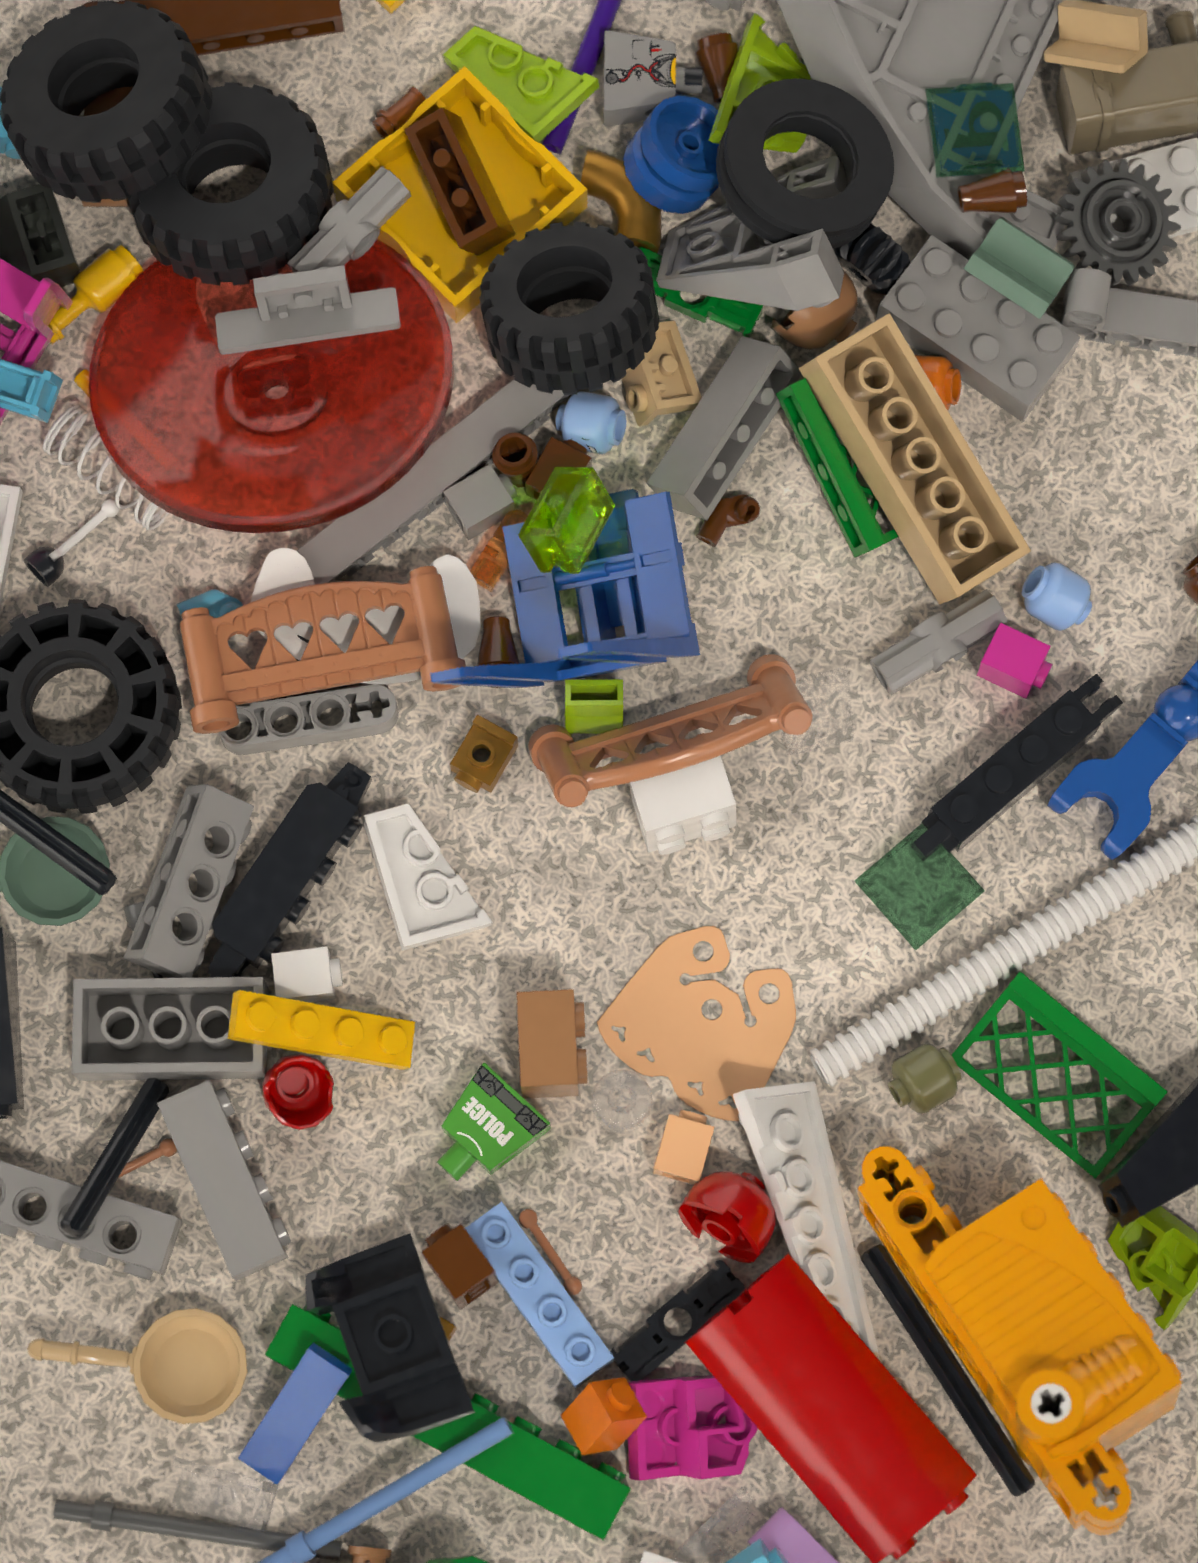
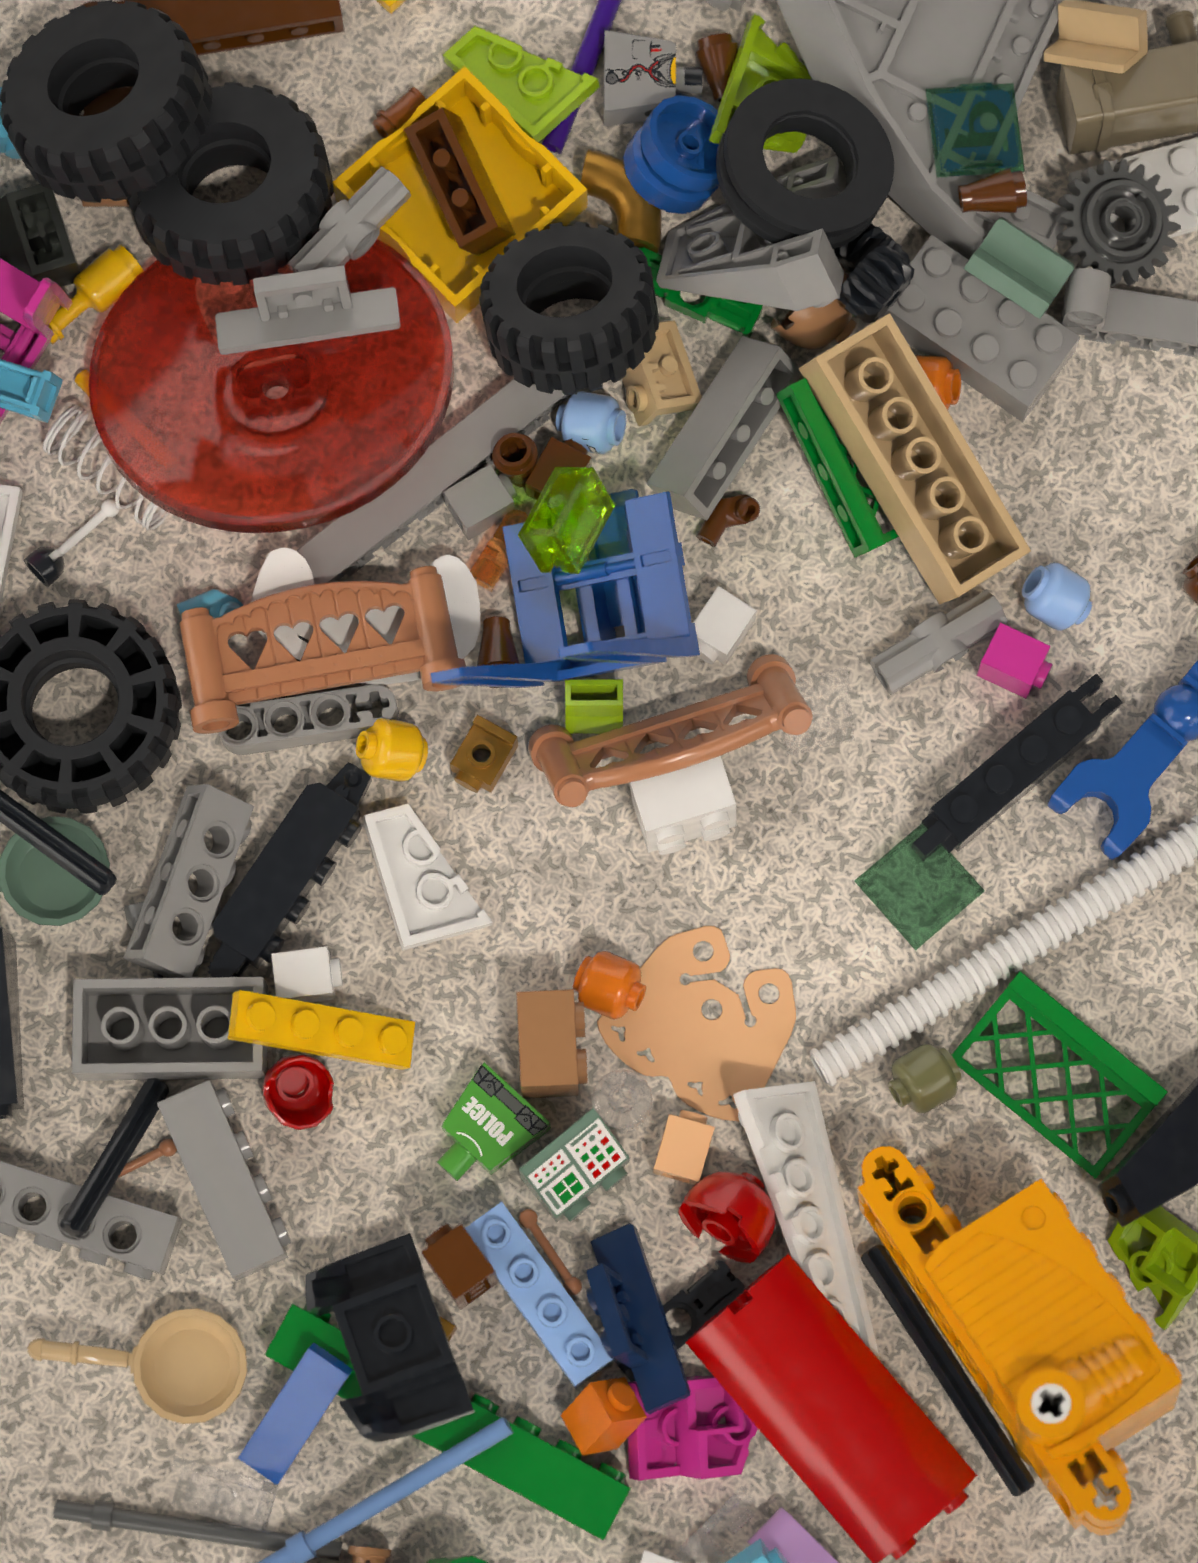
(392, 750): none -> yellow head
(575, 1167): none -> slope
(609, 984): none -> orange head
(634, 1318): none -> dark blue bracket
(722, 626): none -> white brick
(876, 284): none -> black gear

